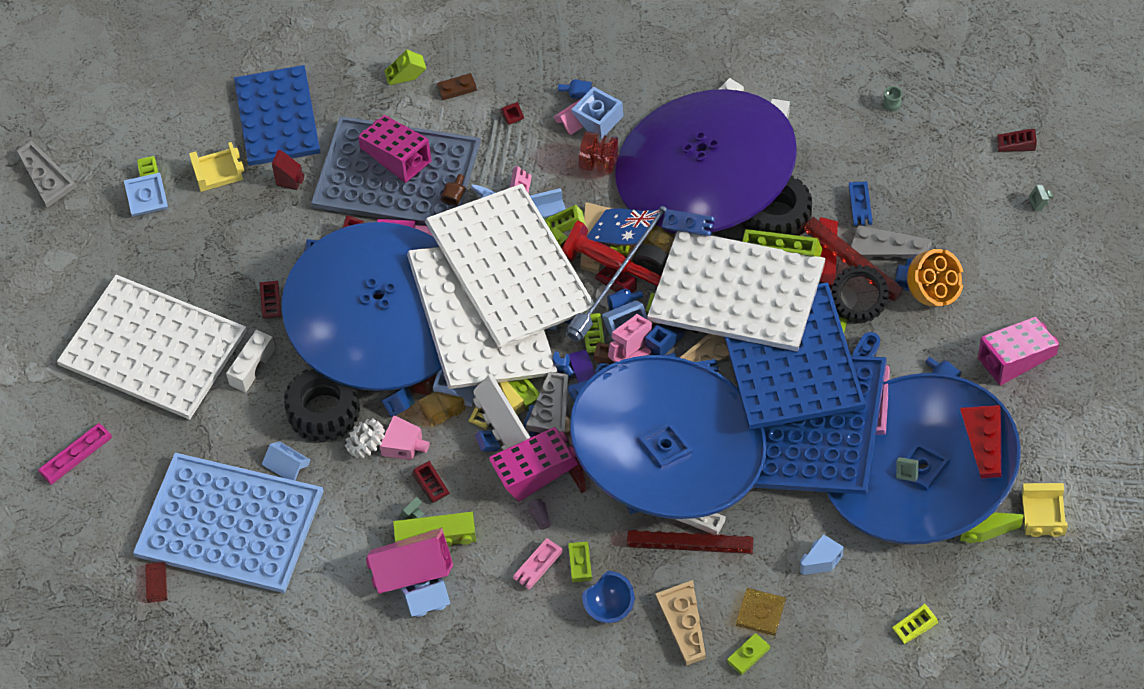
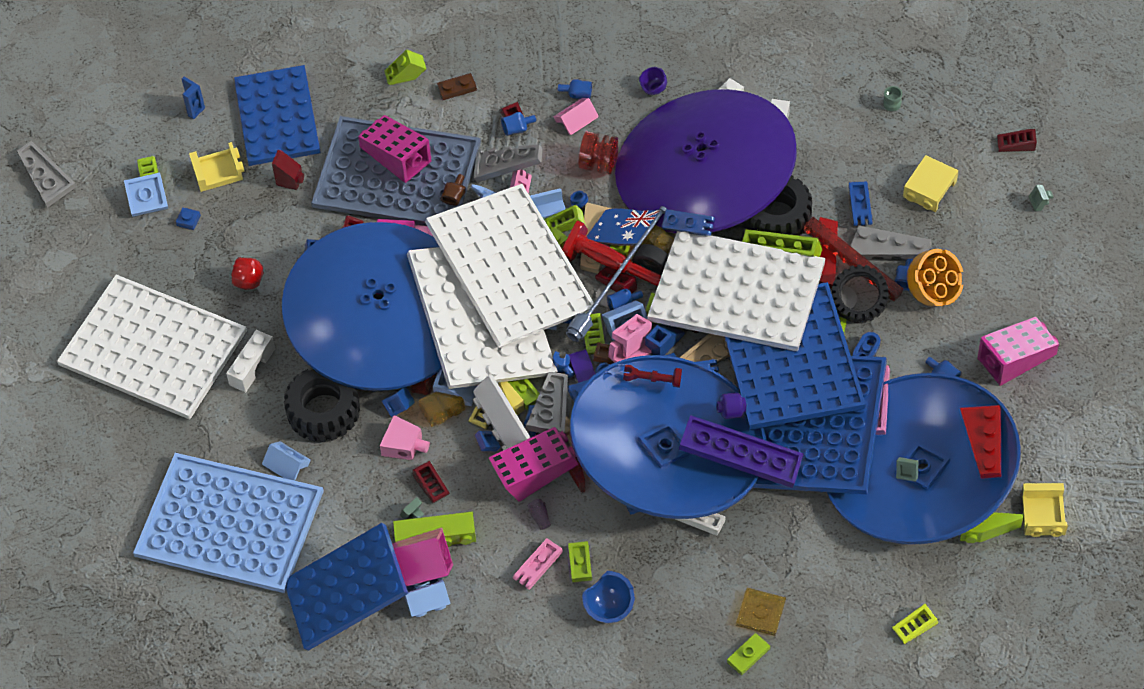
(74, 453): dark pink tile -> none
(156, 582): clear red tile -> none
(188, 218): none -> blue plate
(192, 98): none -> blue panel
(247, 273): none -> red hair
(266, 286): dark red slope -> none
(345, 586): none -> blue plate
(364, 439): white gear -> none
(500, 162): none -> light grey wing
(516, 123): none -> blue piece
(579, 198): none -> blue plate
(598, 111): light blue slope -> none
(634, 373): none -> dark red piece
(653, 81): none -> dark purple hair
(682, 617): tan wing -> none
(690, 542): clear red piece -> none
(731, 405): none -> dark purple head
(741, 451): none -> dark purple plate
(822, 557): light blue slope -> none
(930, 183): none -> light yellow panel

